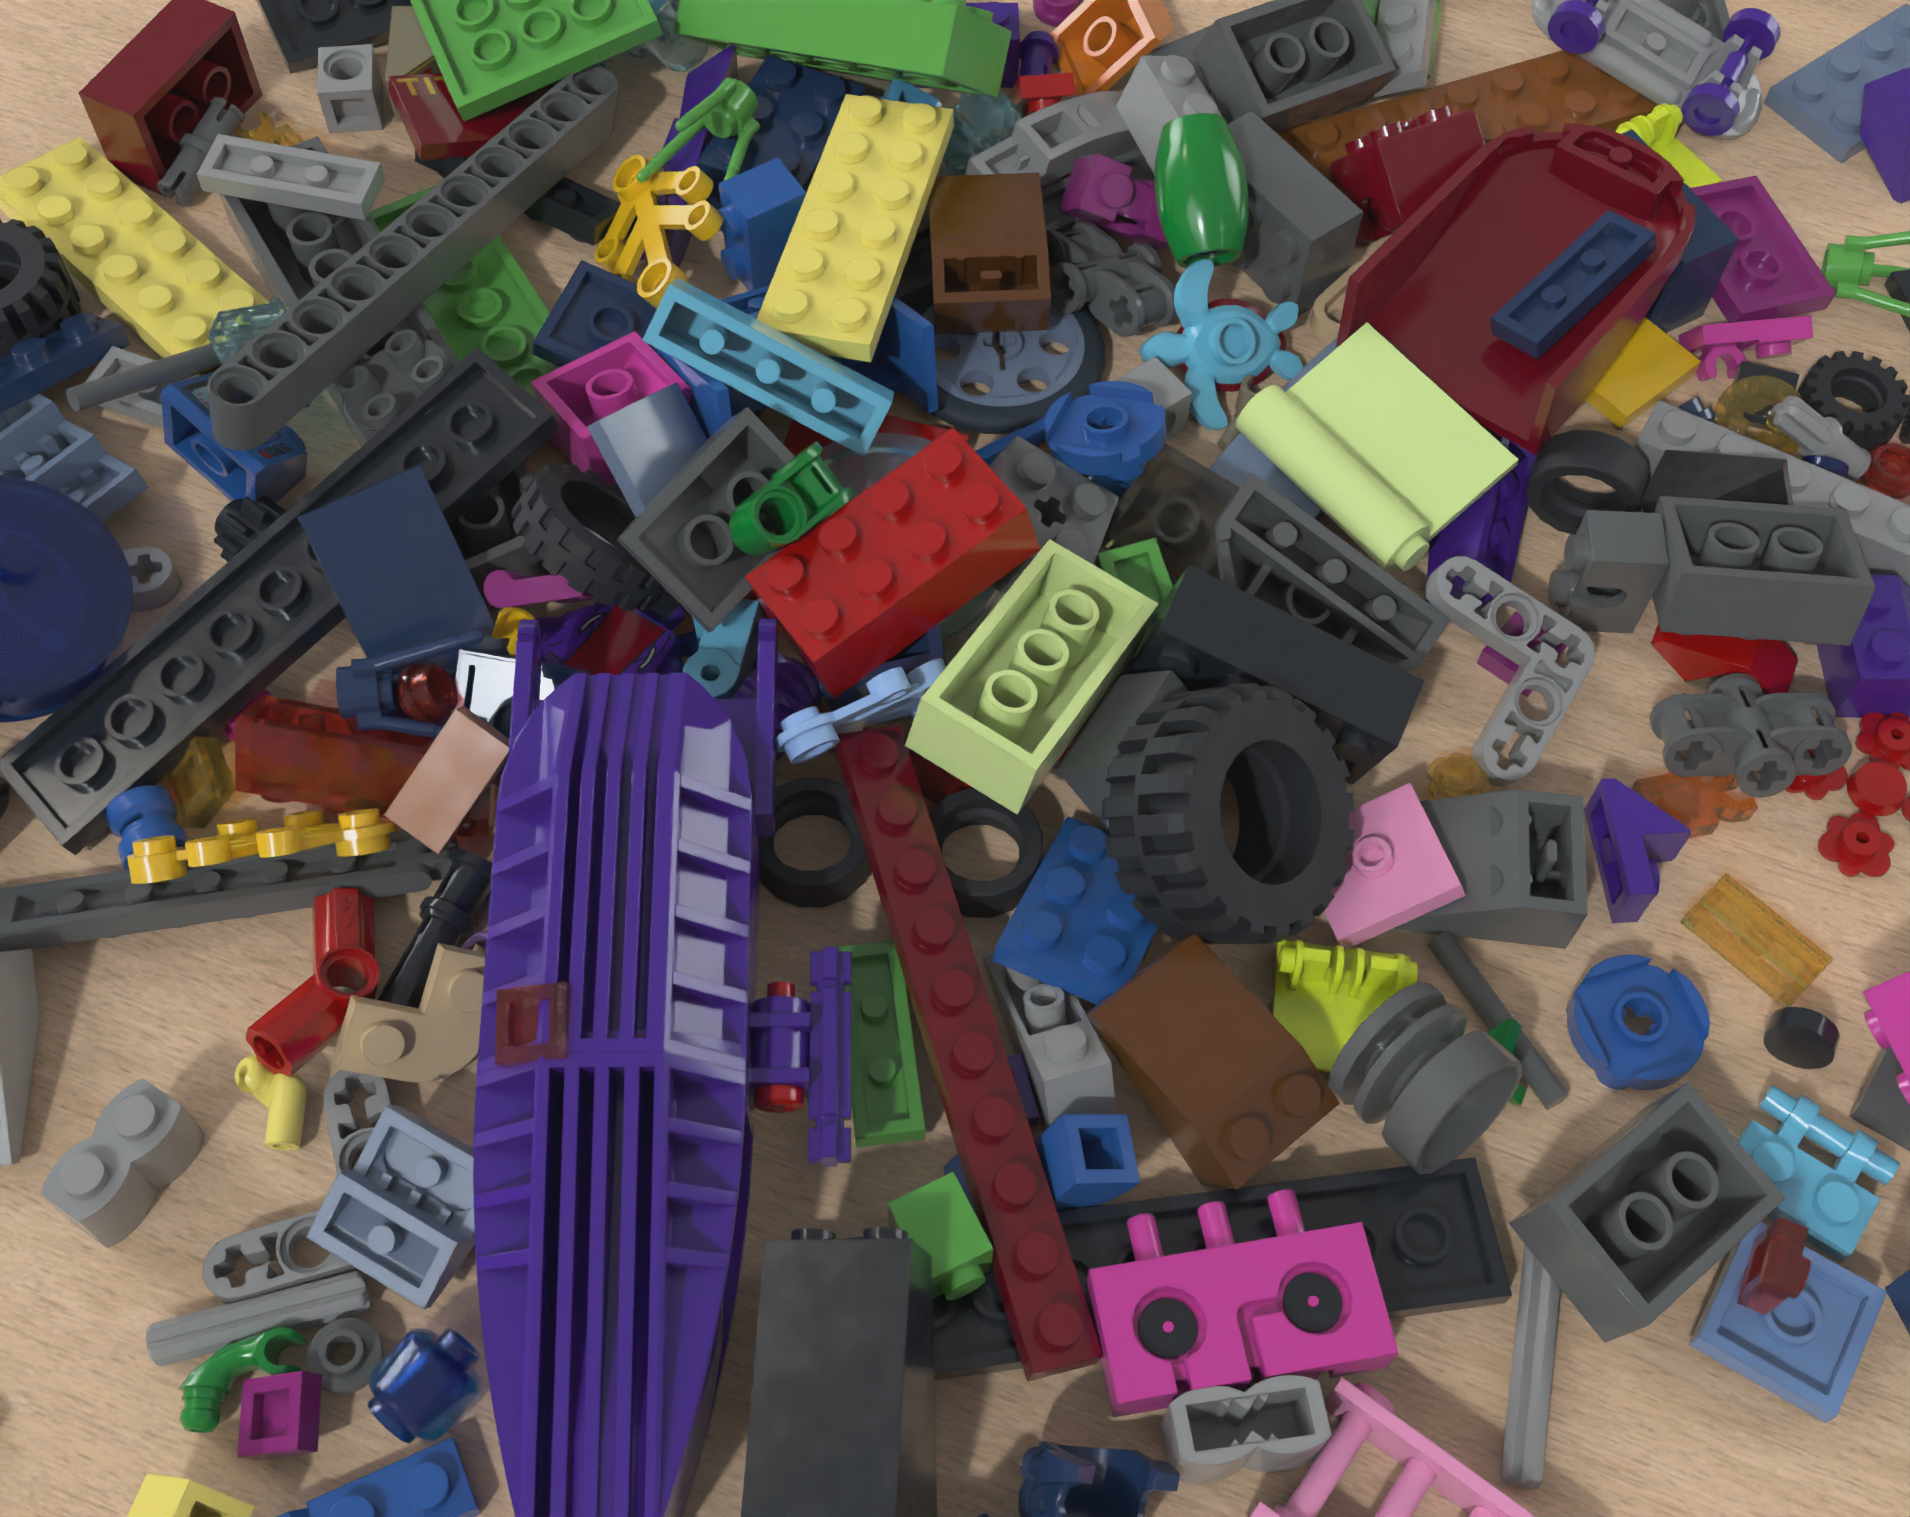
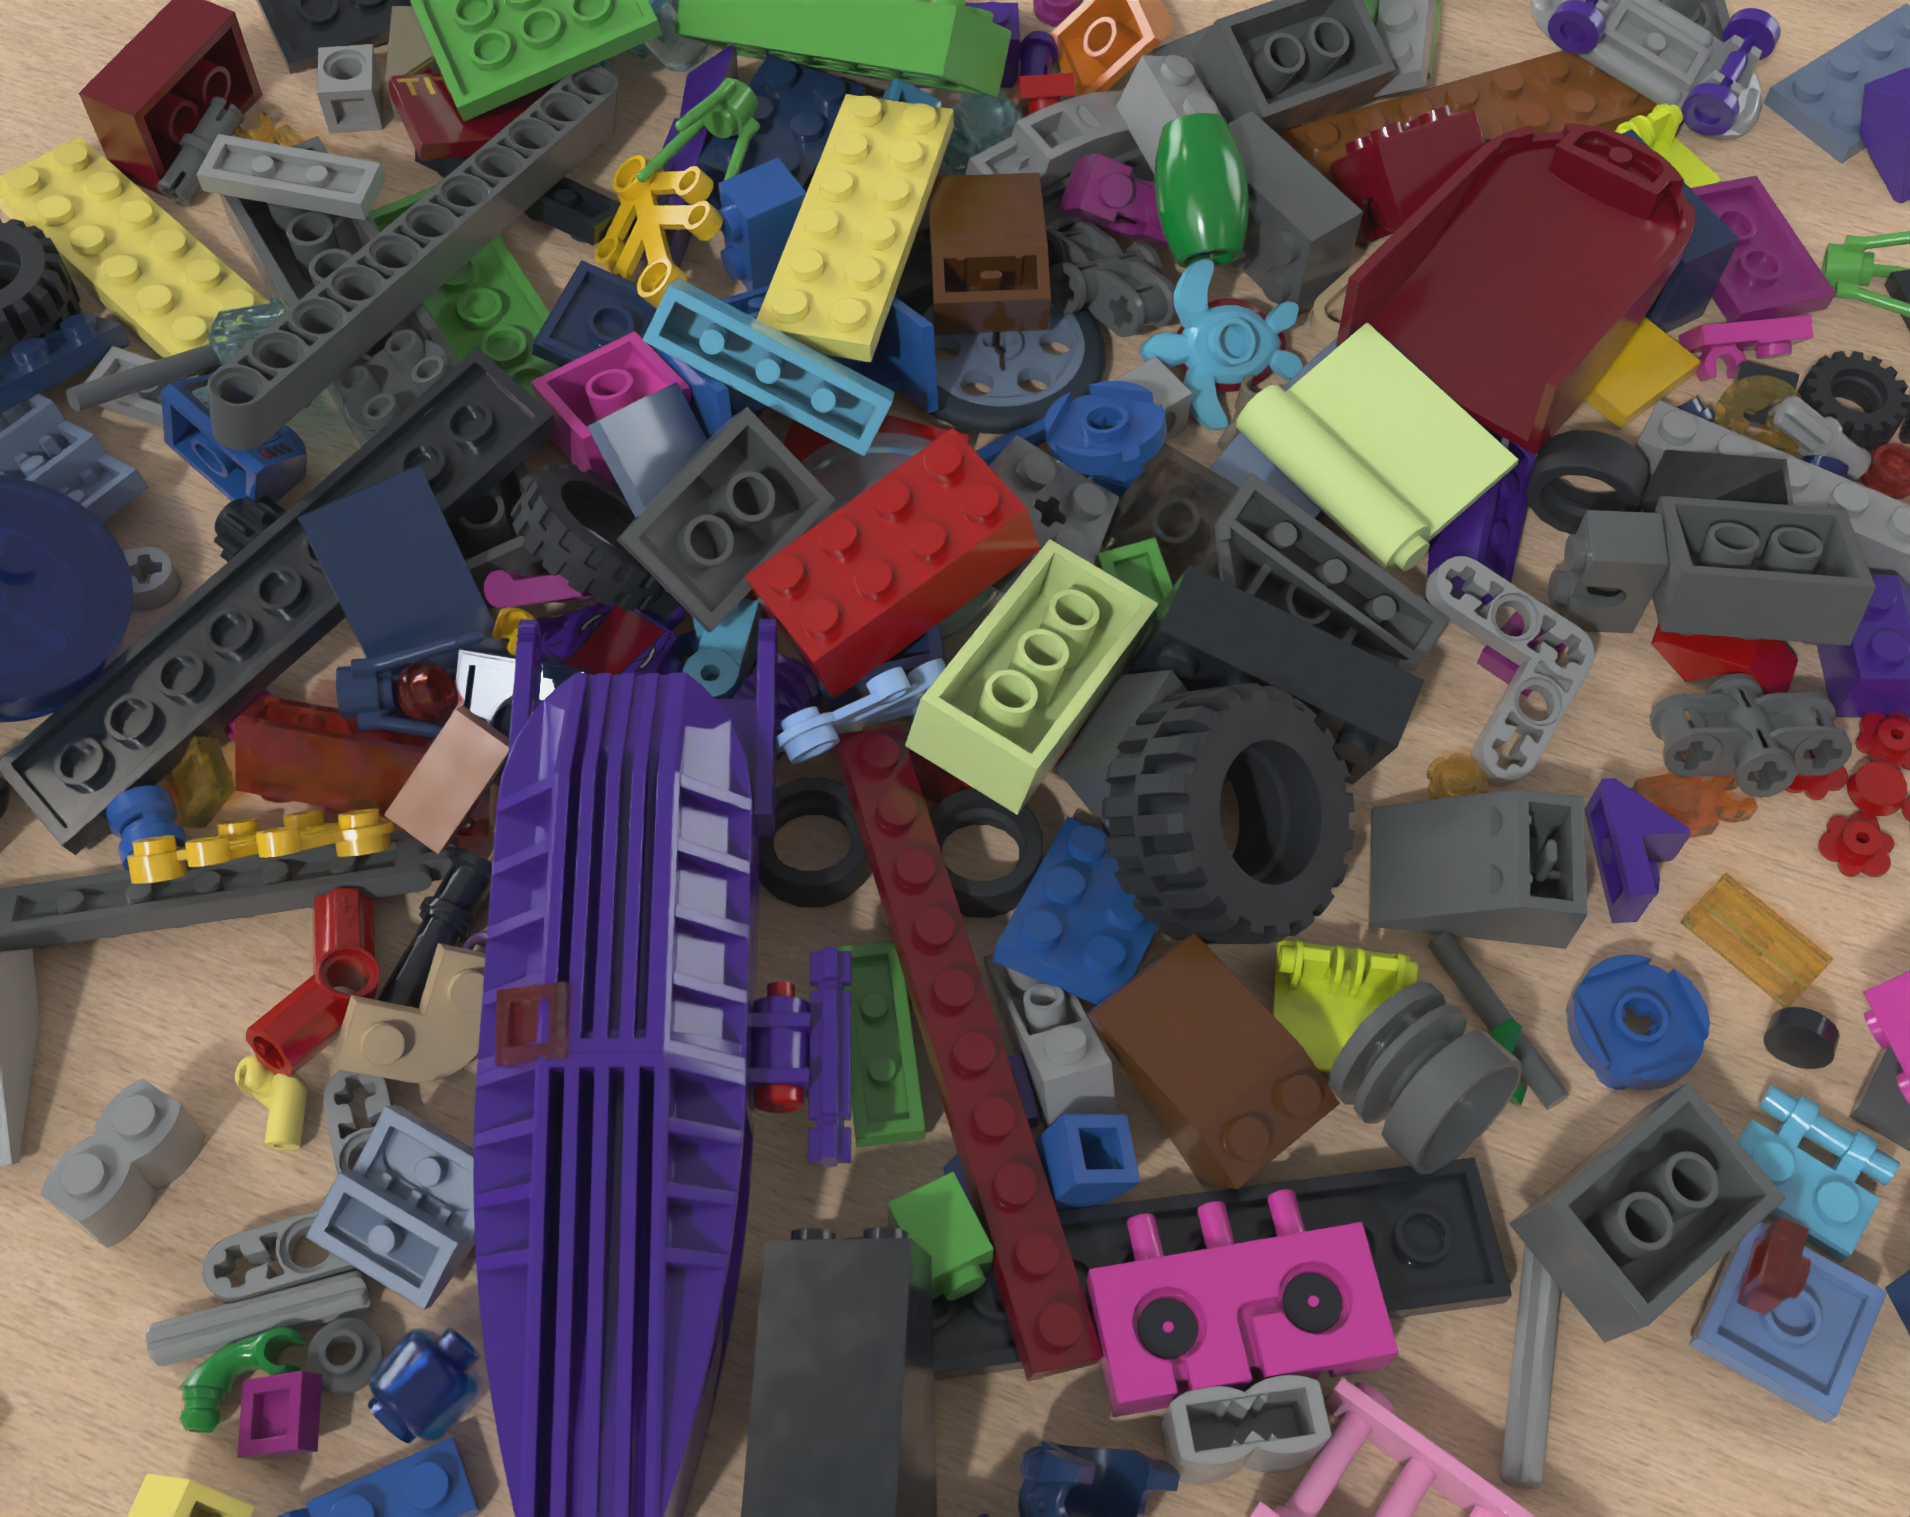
(796, 497): green piece -> none
(1392, 870): bright pink plate -> none
(1573, 284): dark blue plate -> none

